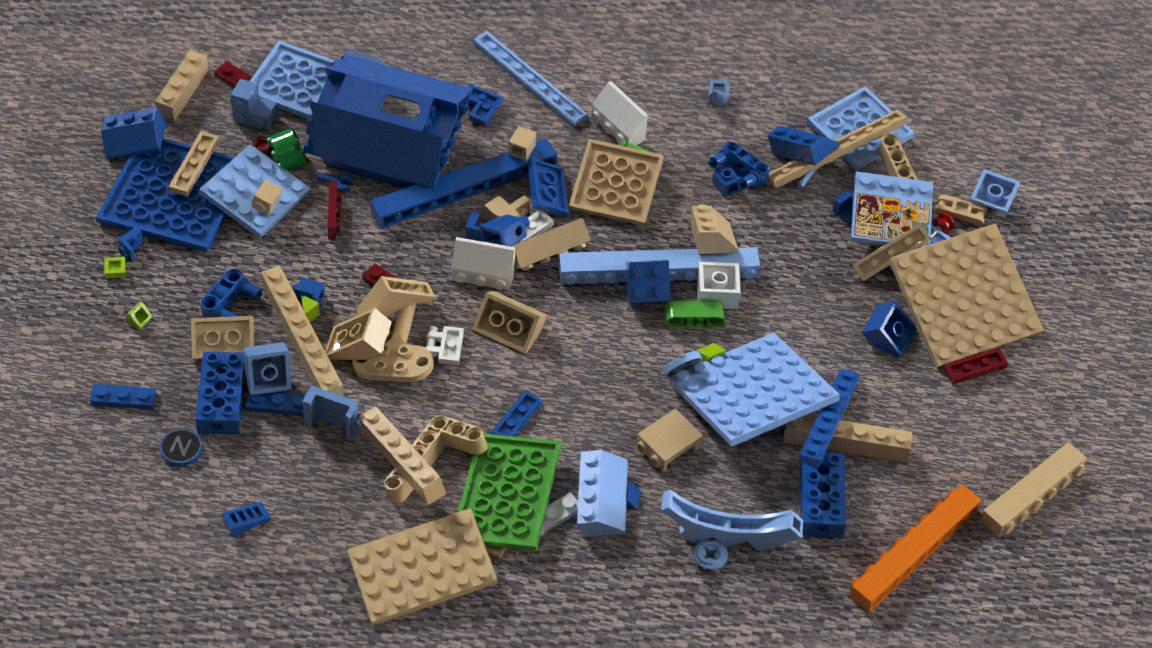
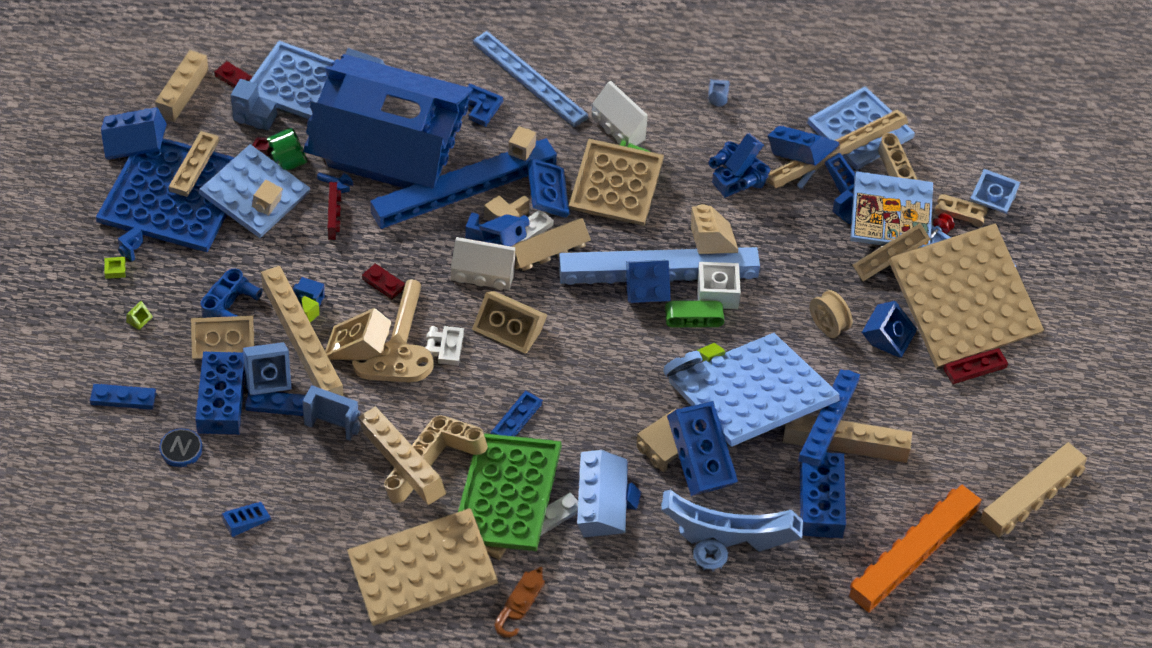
(394, 294): tan arch -> none
(520, 600): none -> dark orange plate
(712, 440): none -> blue brick
(744, 155): none -> blue panel
(831, 314): none -> tan wheel
(837, 177): none -> blue slope

